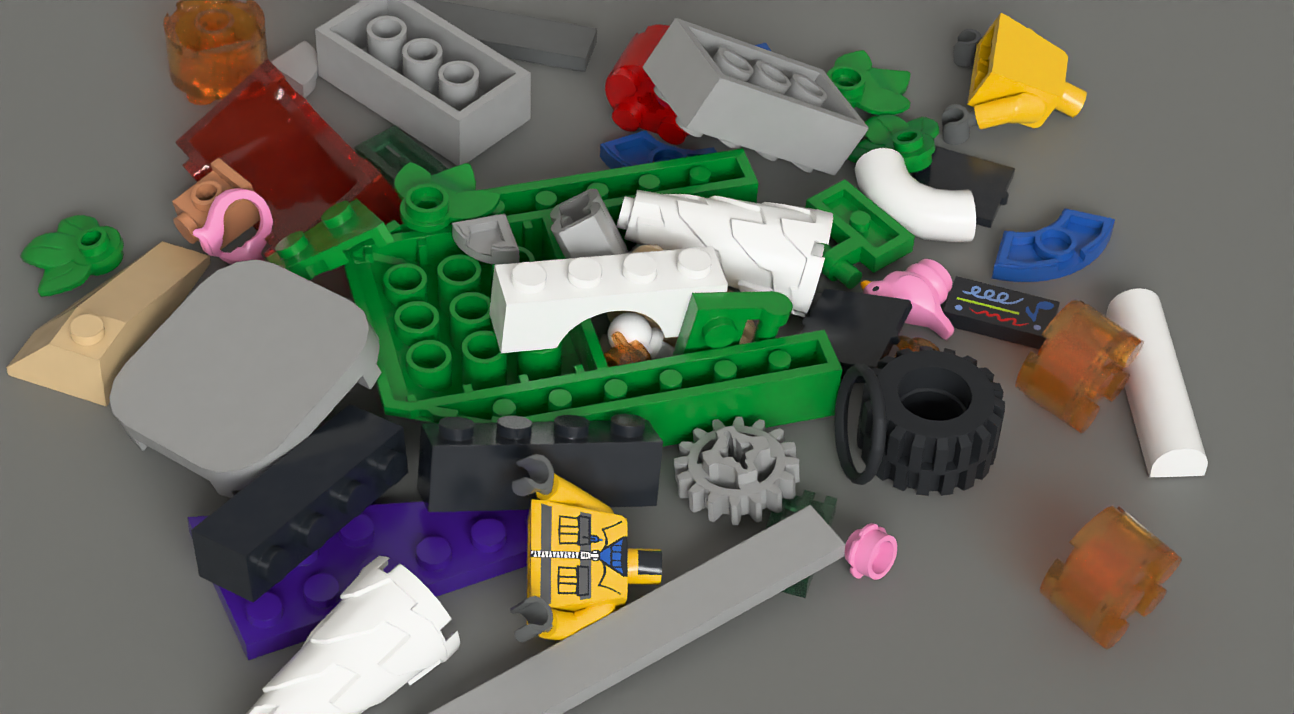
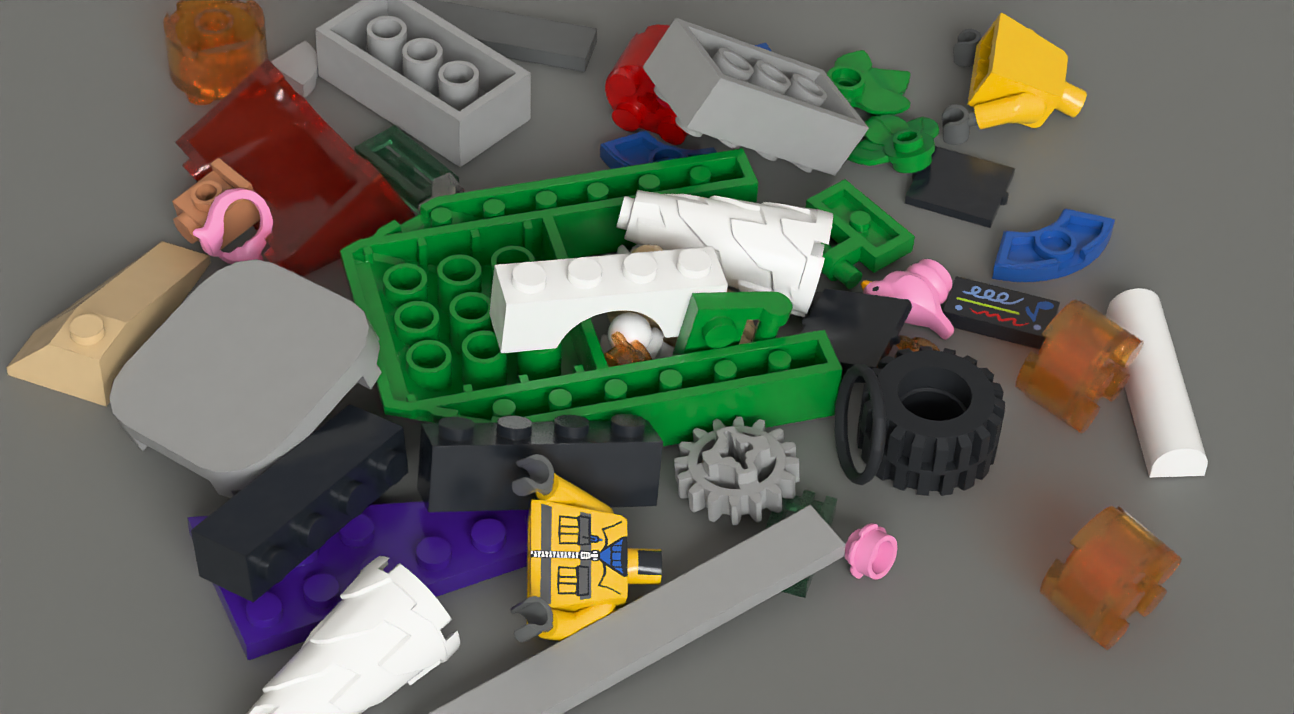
(74, 253): green plate -> none
(327, 243): green wing -> none
(441, 198): green plate -> none
(487, 239): light grey tile -> none
(586, 227): light grey brick -> none
(917, 207): white cylinder -> none

